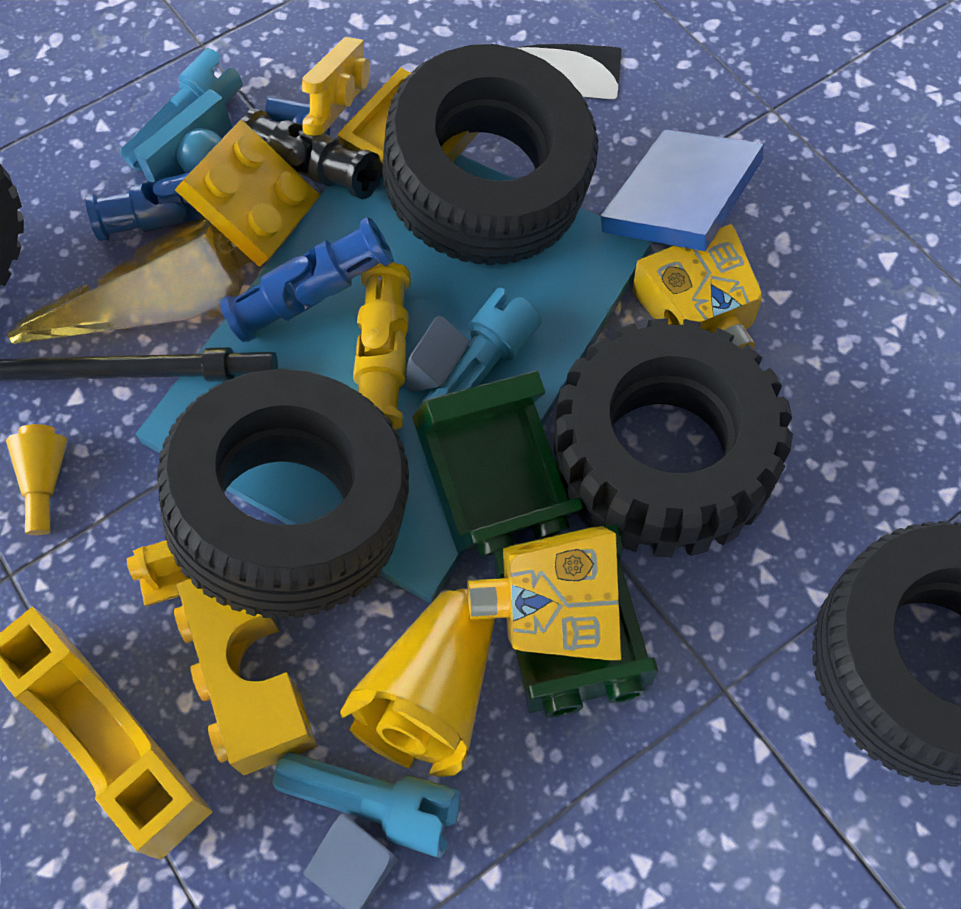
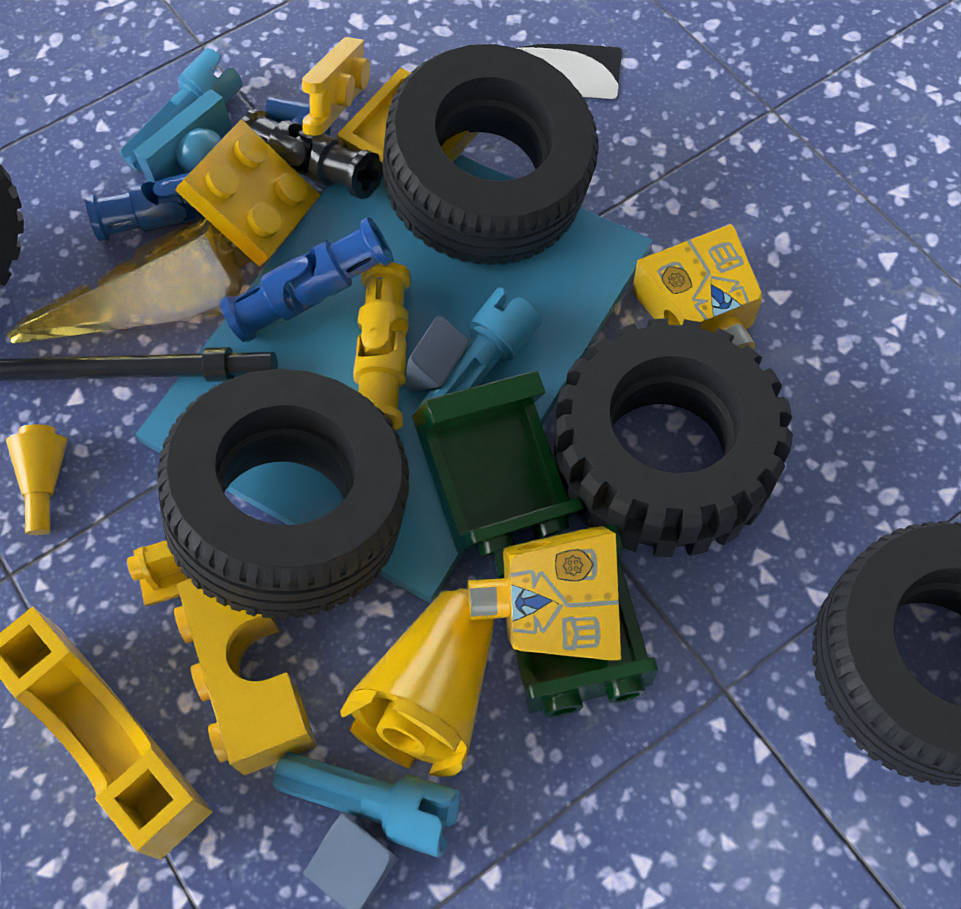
(683, 189): tile -> none

